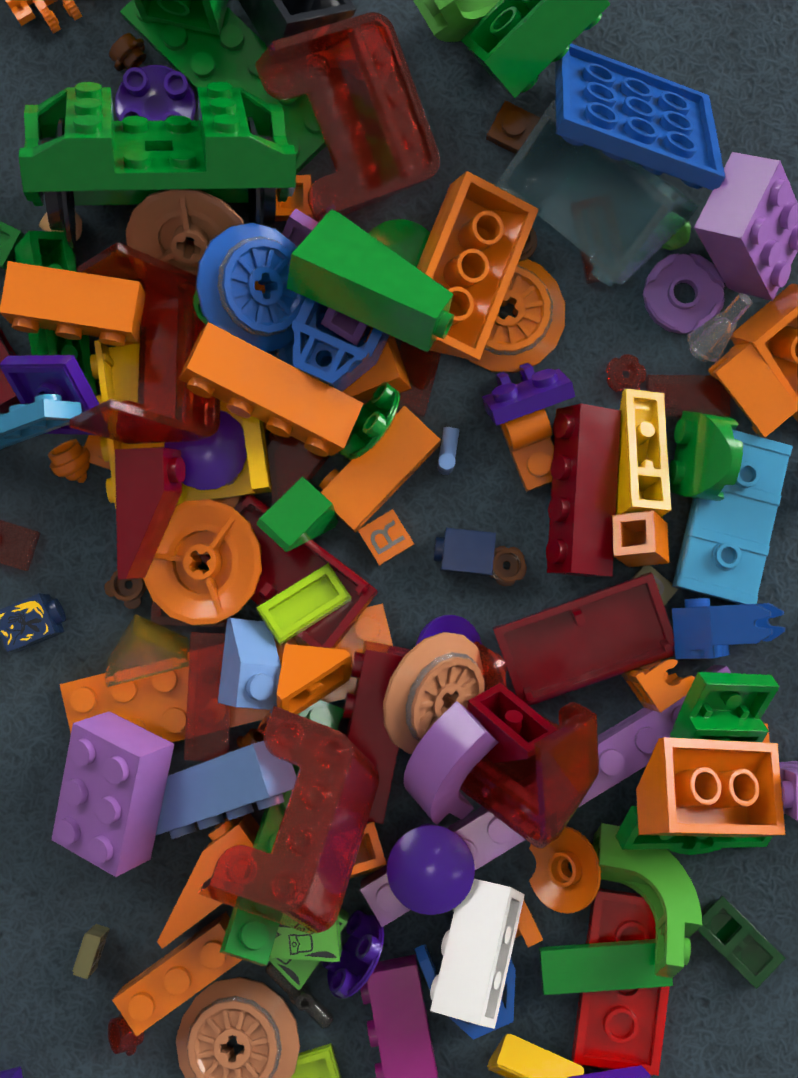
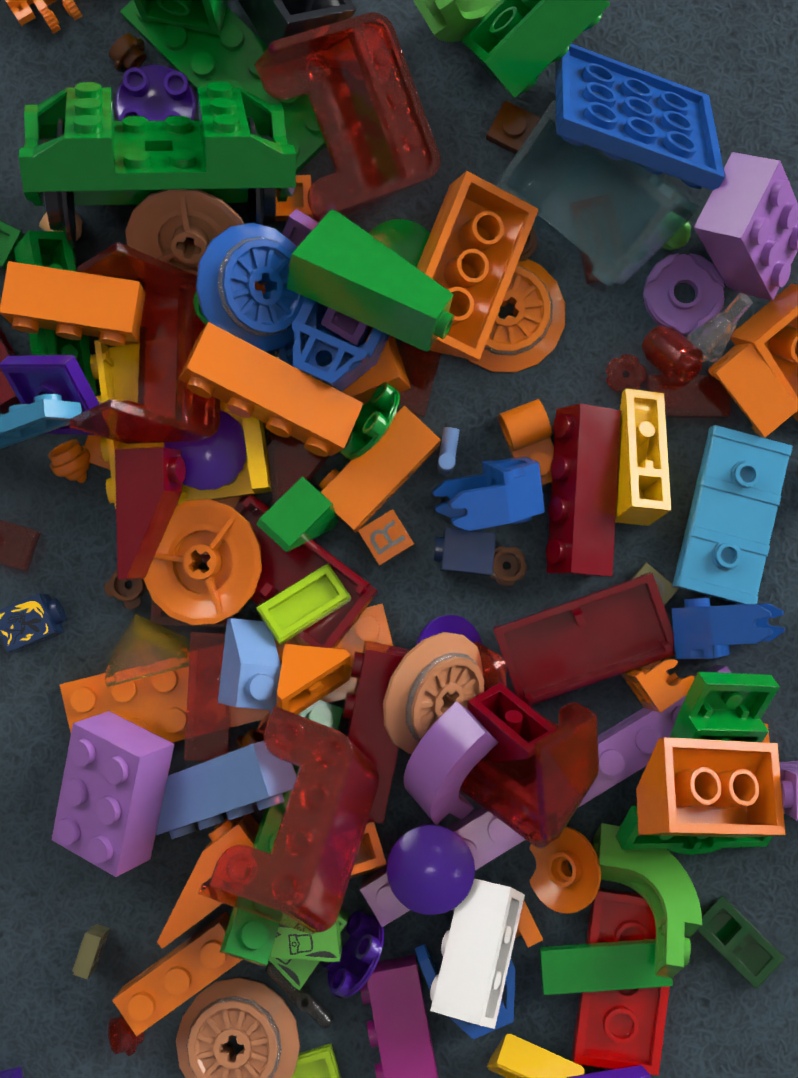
(499, 496): none -> blue piece
(532, 394): dark purple hinge -> none
(640, 539): orange brick -> none
(672, 354): none -> clear red brick
(704, 456): green slope -> none

